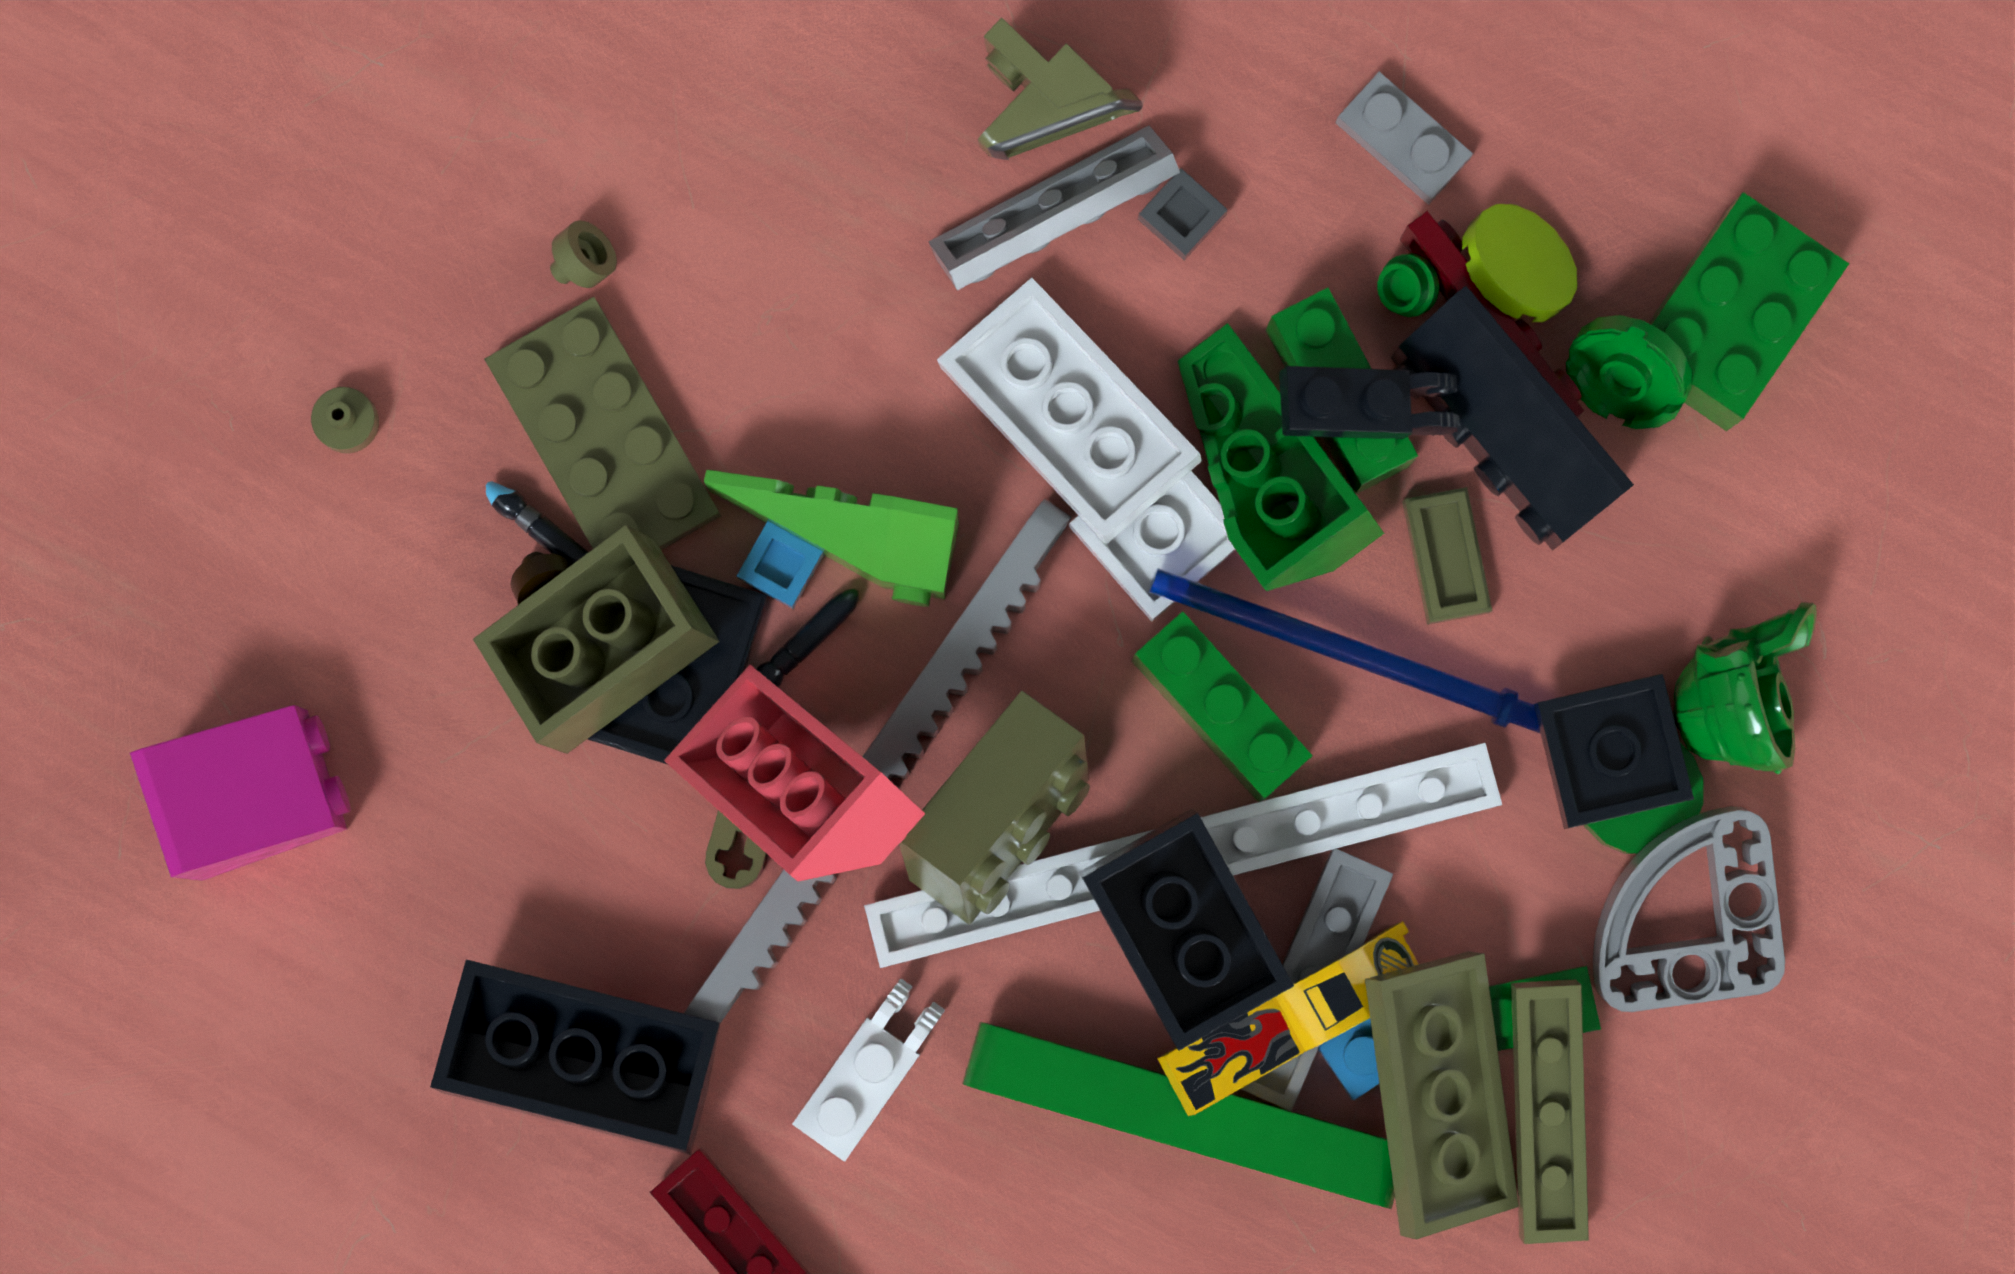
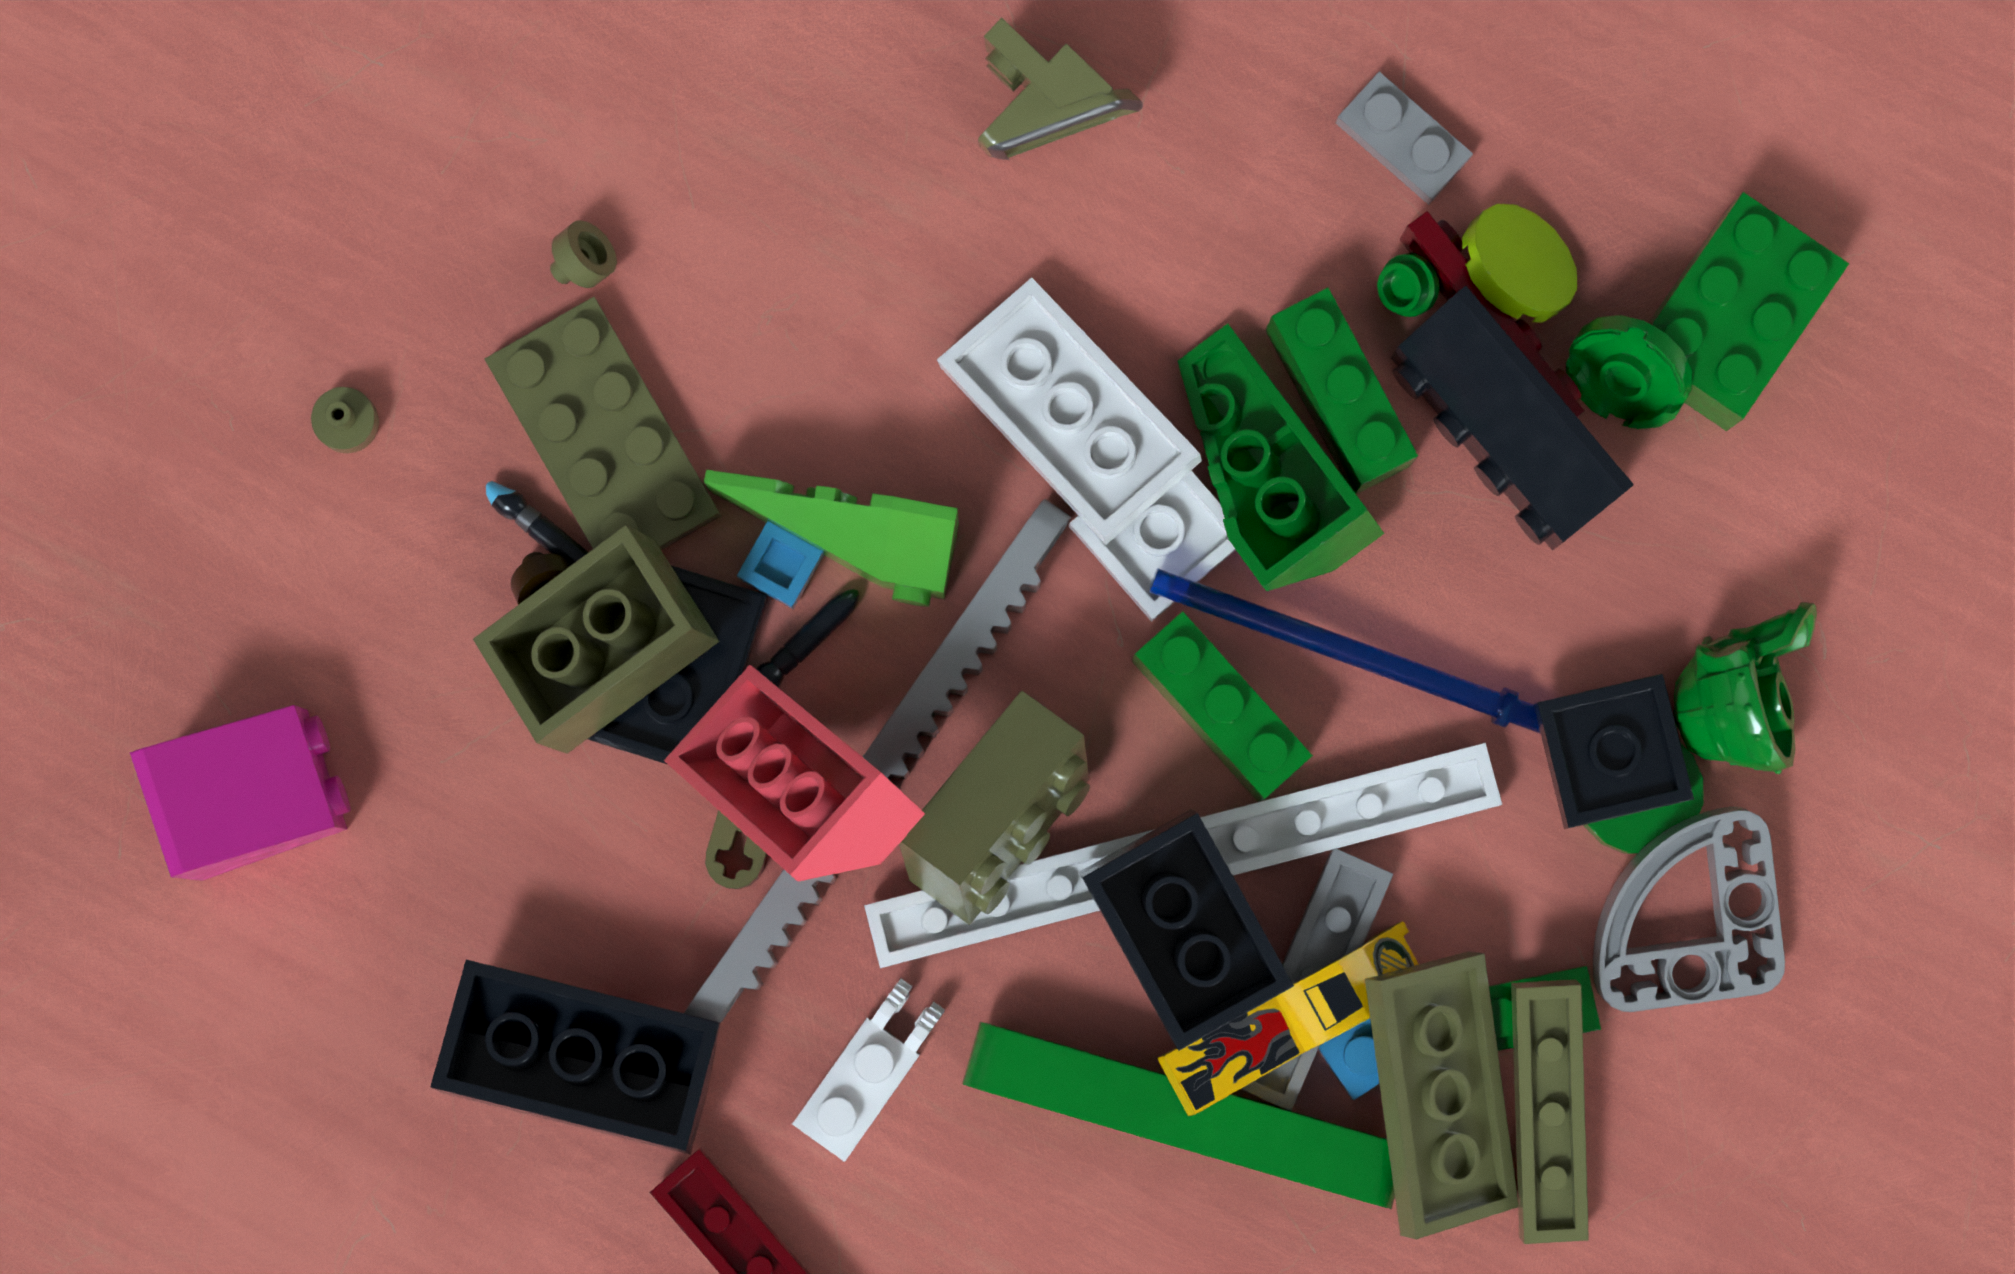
(1054, 207): light grey plate -> none
(1182, 214): dark grey plate -> none
(1362, 402): black hinge -> none
(1447, 556): olive tile -> none

